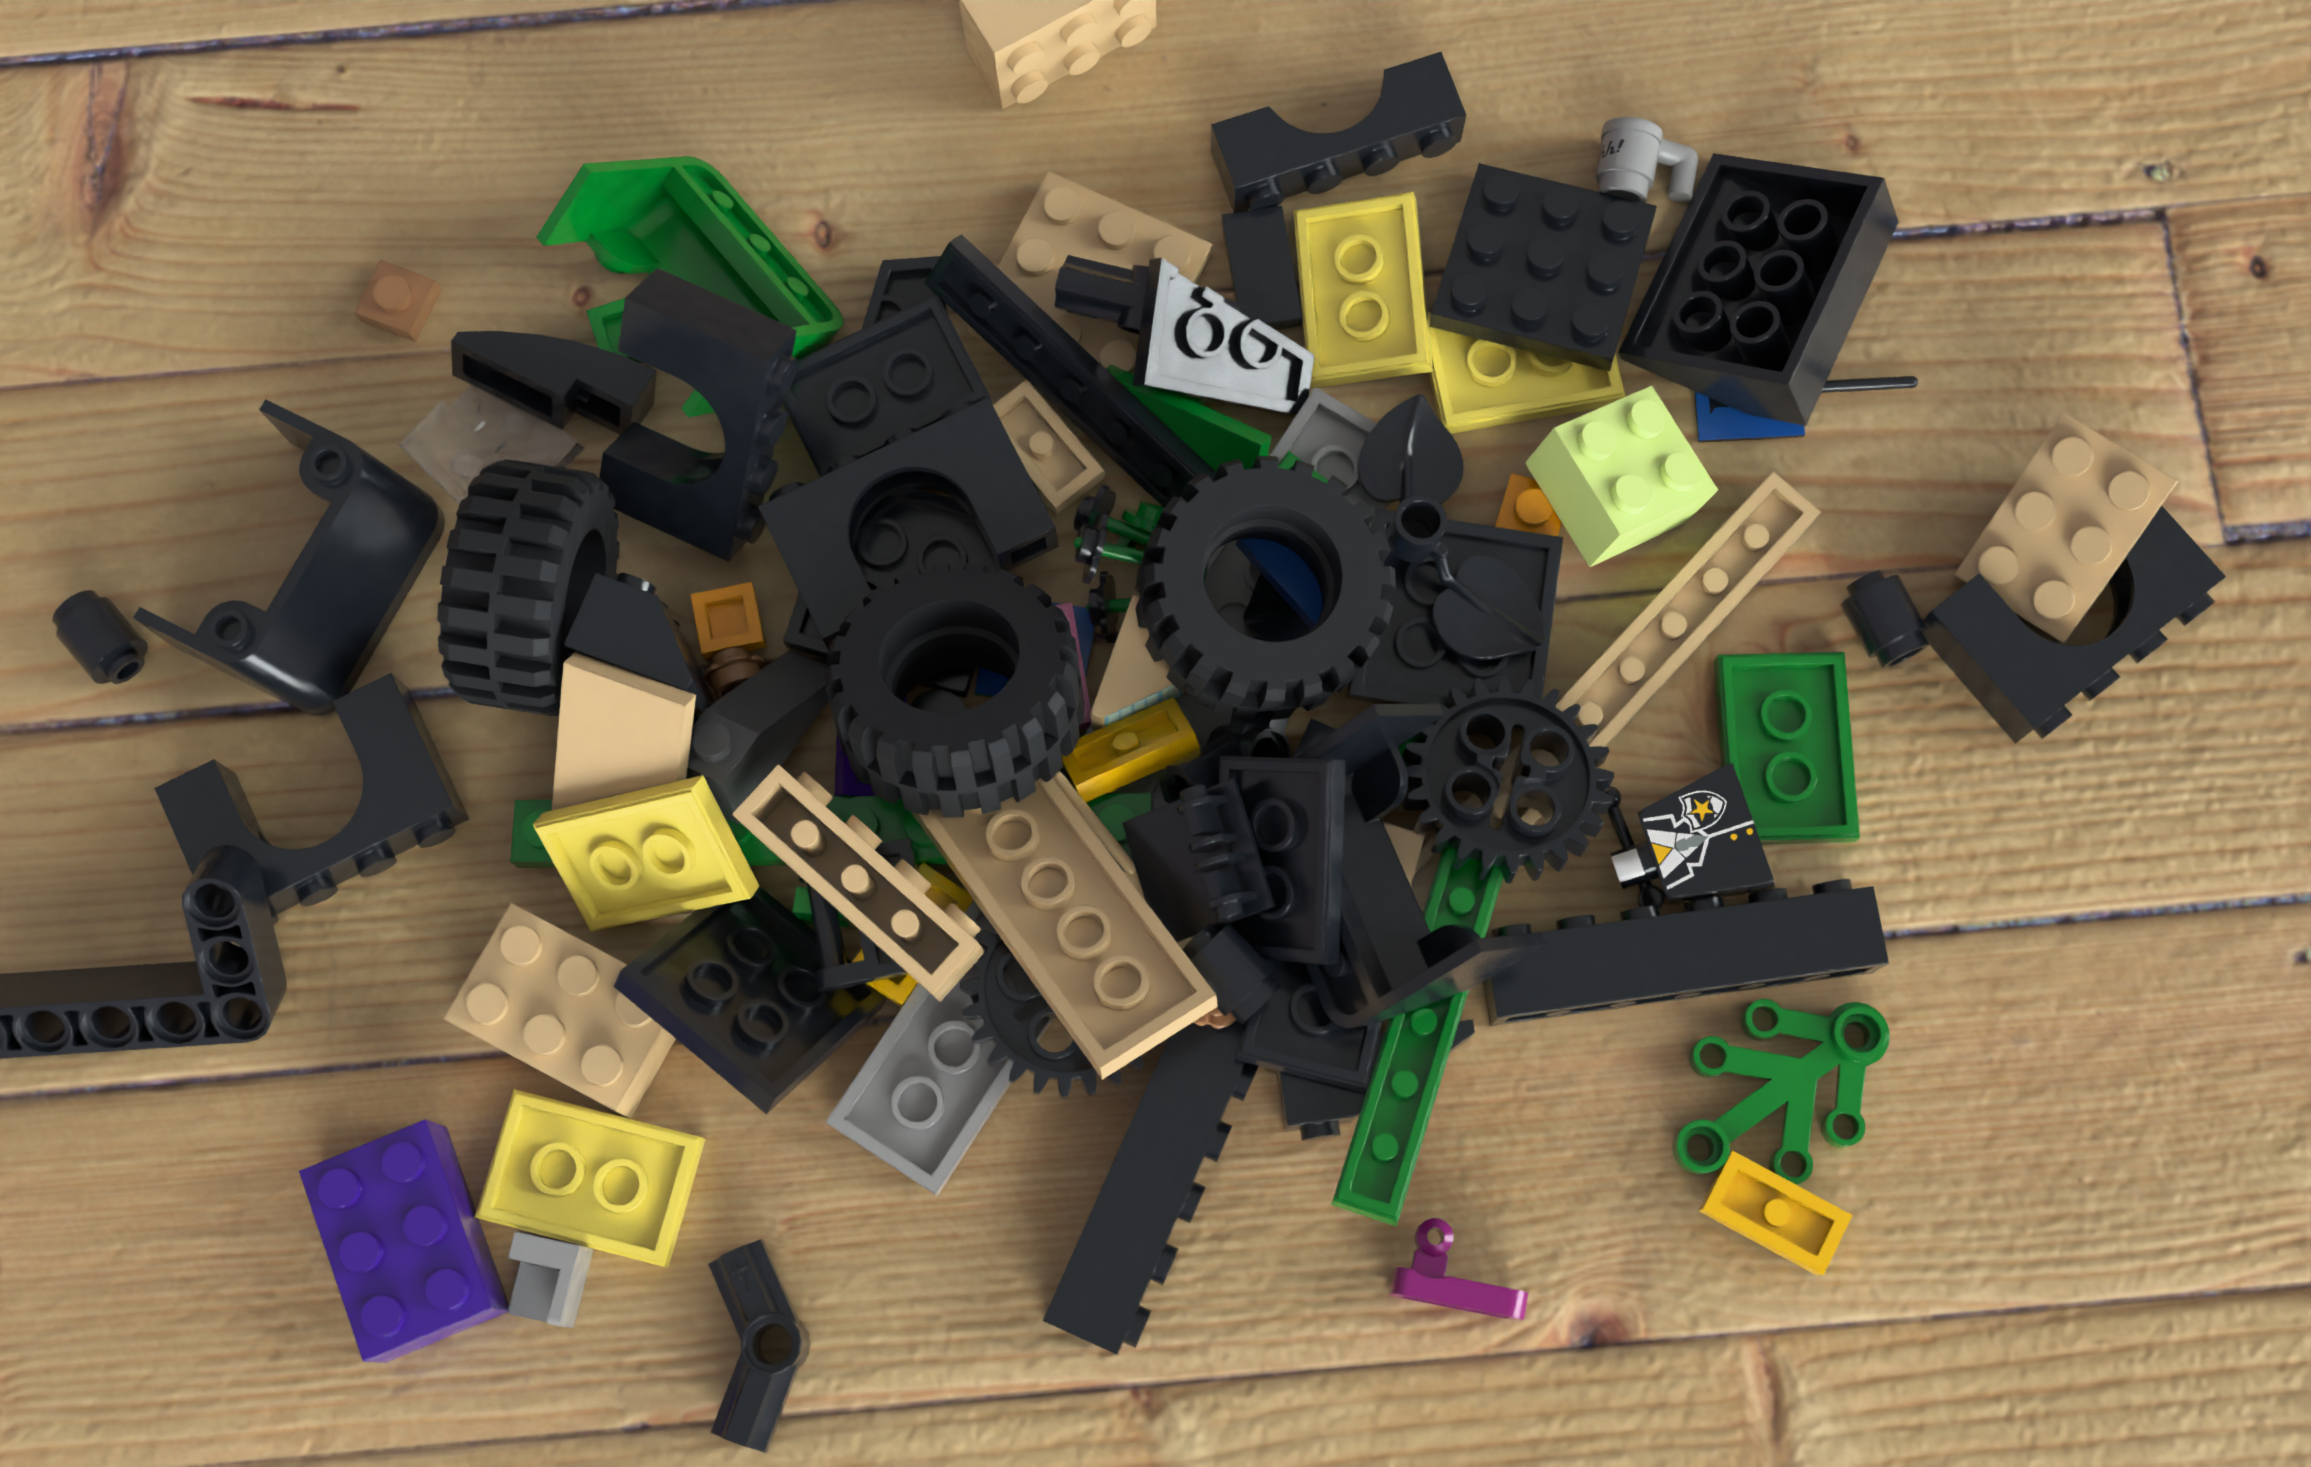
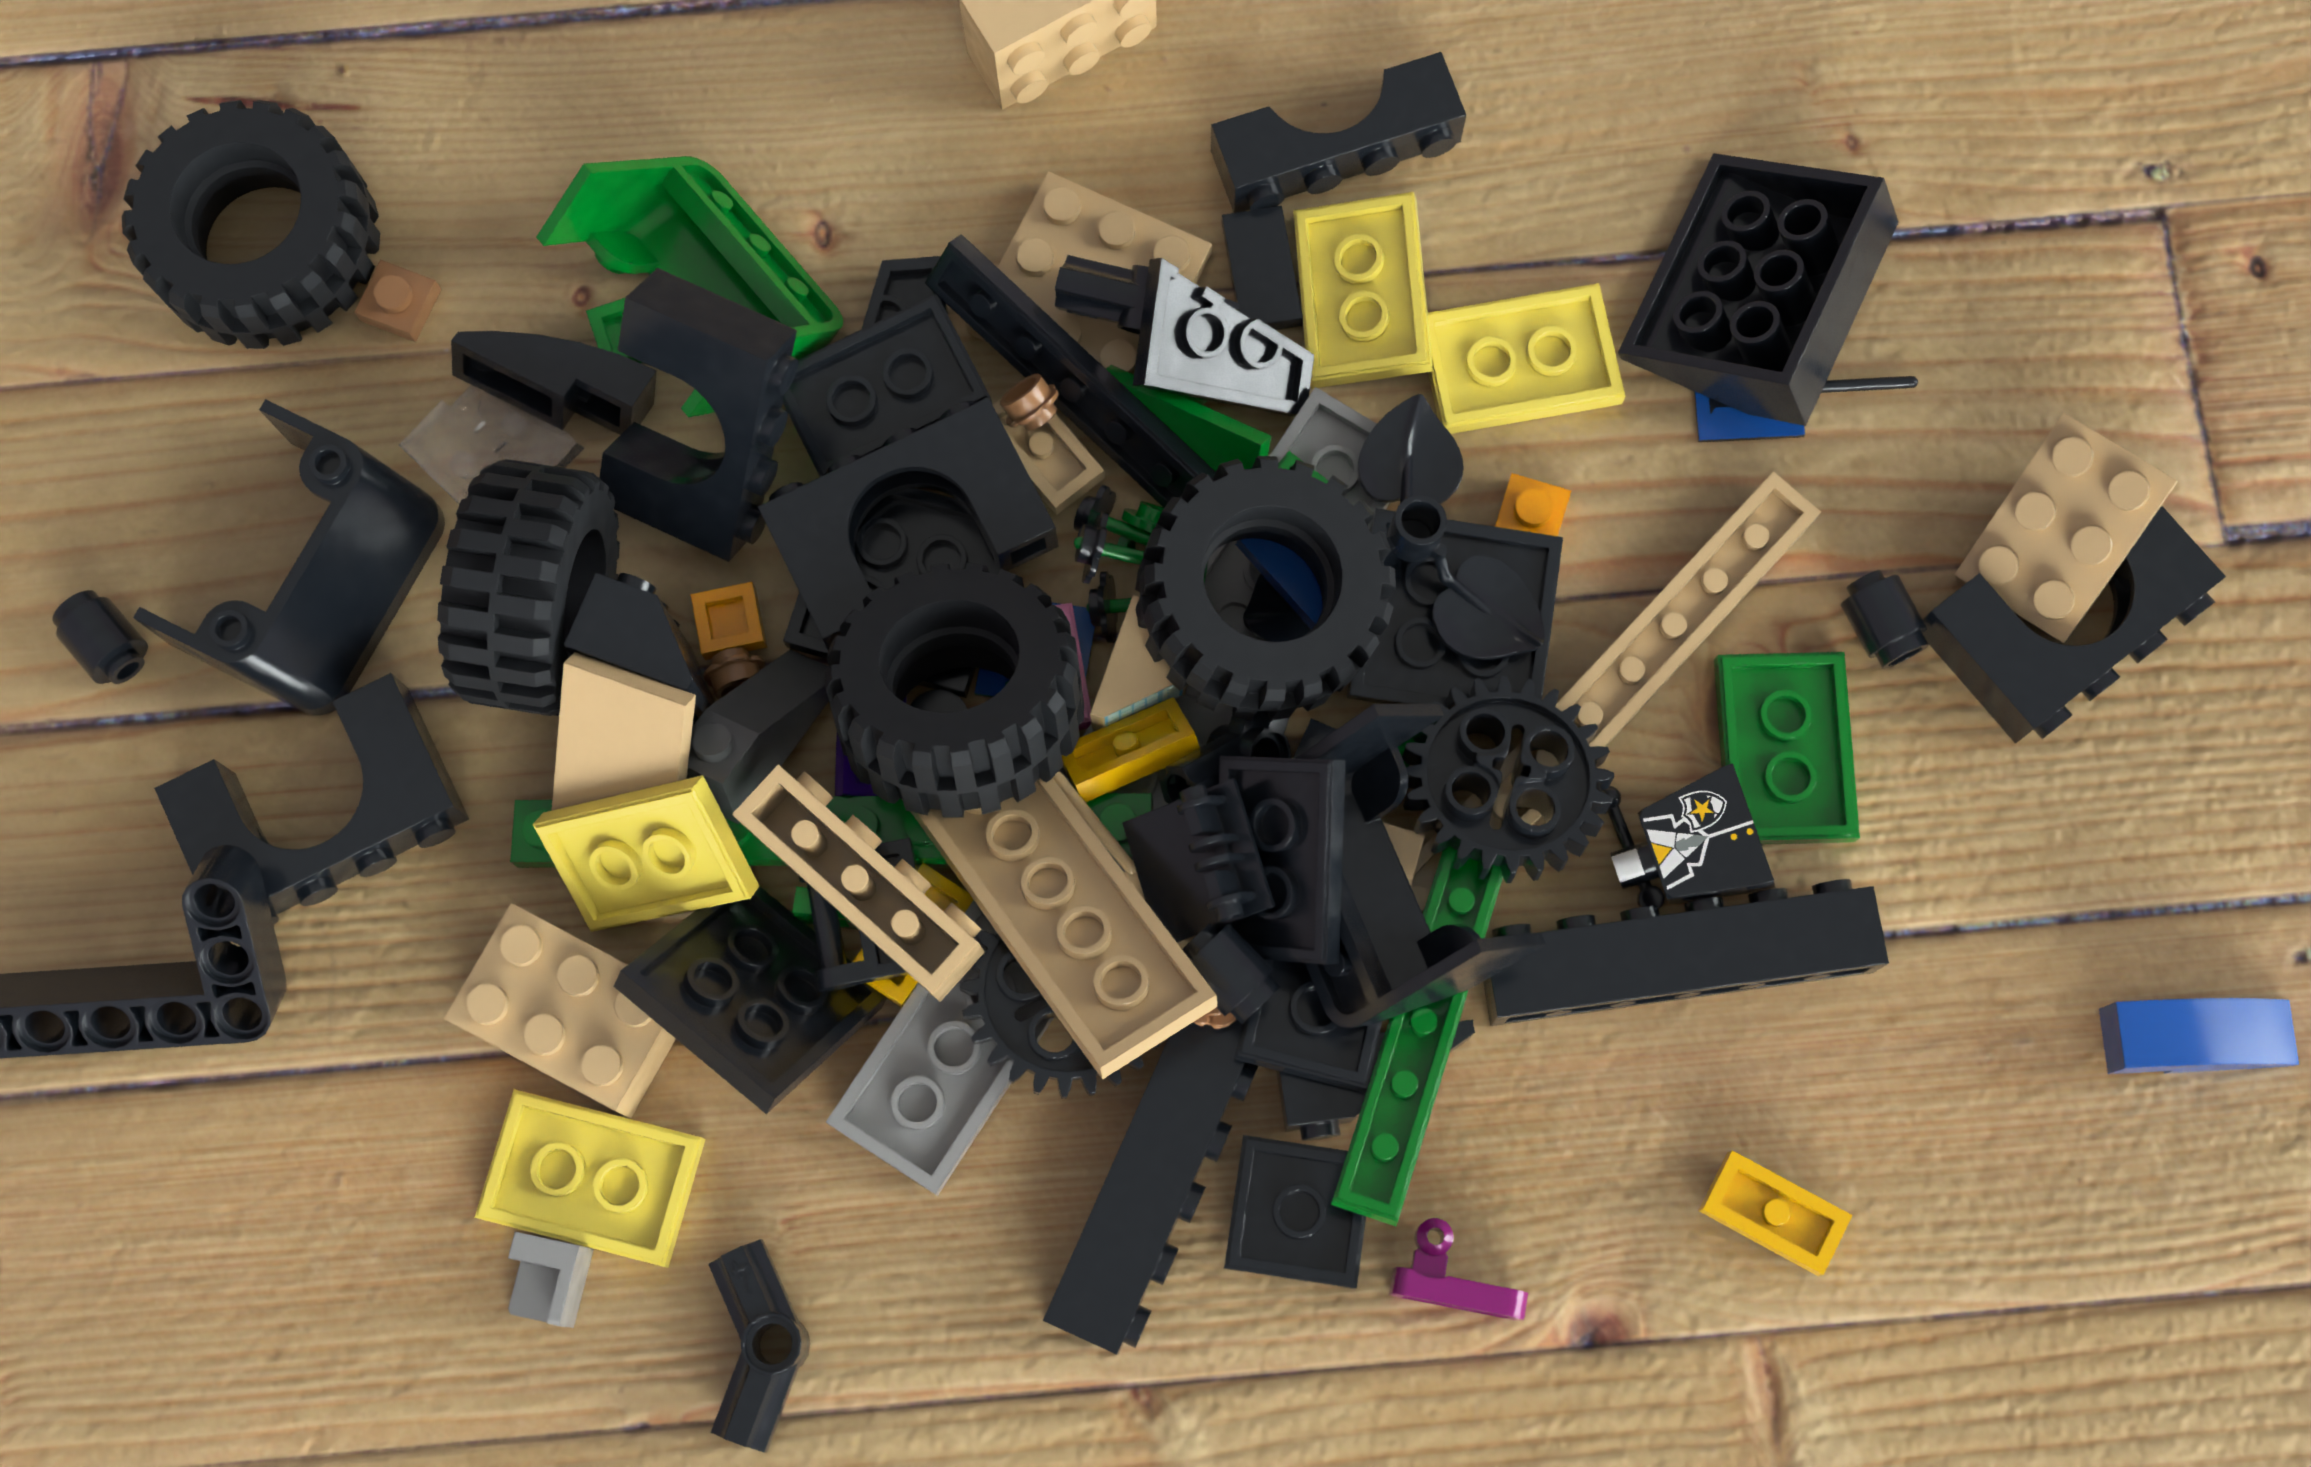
(209, 167): none -> black tyre
(404, 1241): dark purple brick -> none
(1030, 403): none -> medium nougat plate
(1286, 1217): none -> black plate
(1543, 267): black plate -> none
(1620, 475): yellowish green brick -> none
(1630, 160): light grey piece -> none
(1791, 1082): green plant -> none
(2198, 1035): none -> slope

